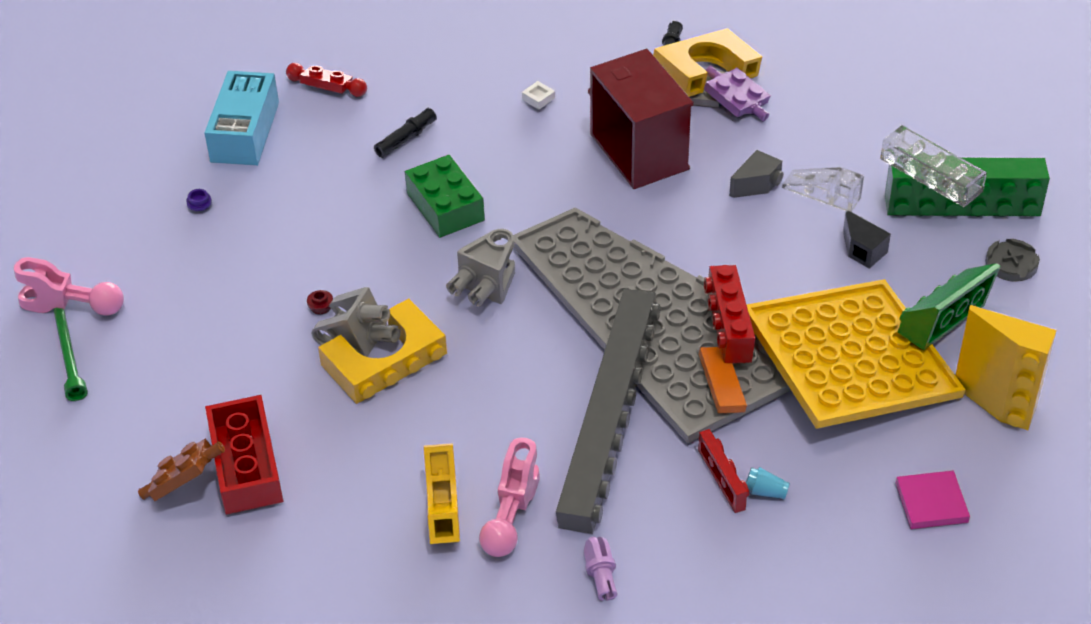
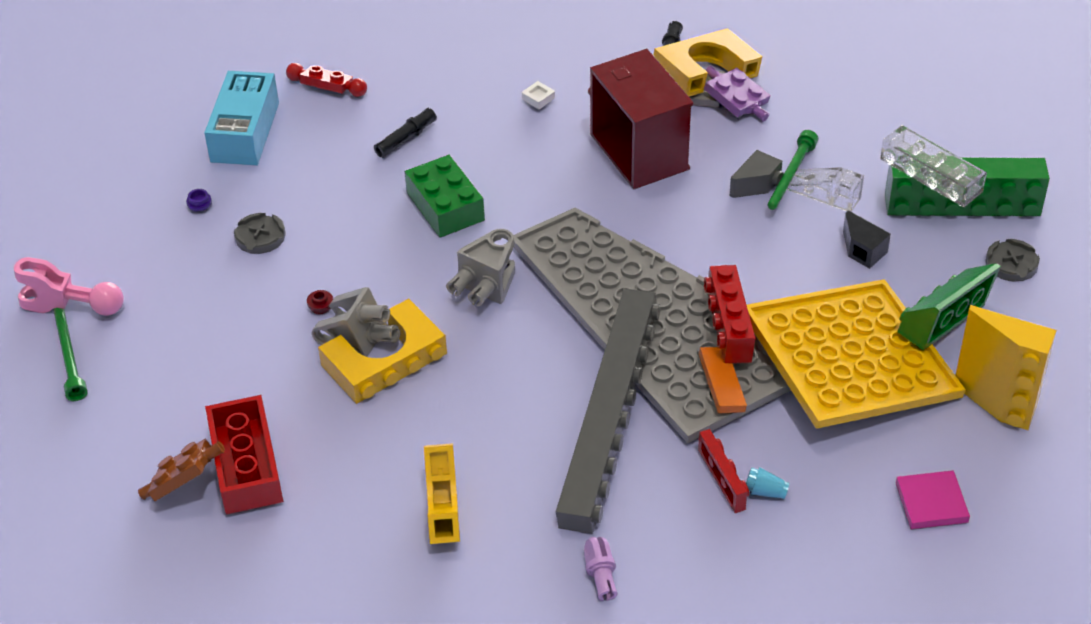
(259, 233): none -> dark grey tile
(515, 491): bright pink piece -> none
(806, 142): none -> green piece

